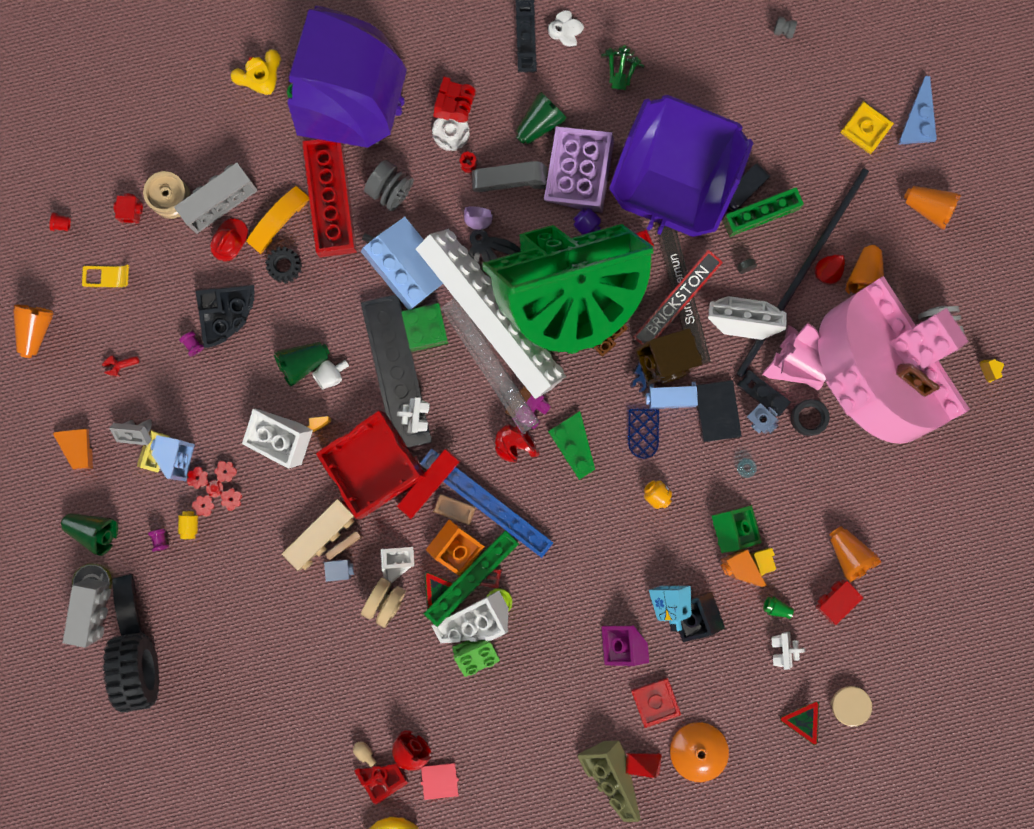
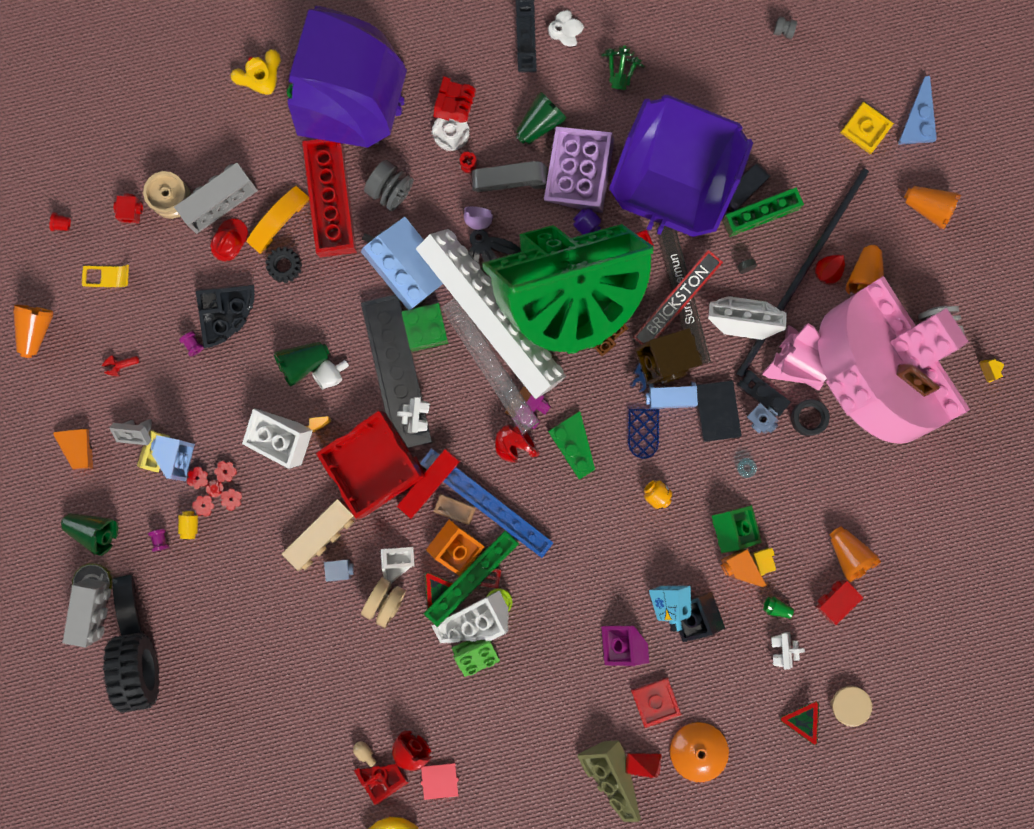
(342, 546): medium nougat tile -> none

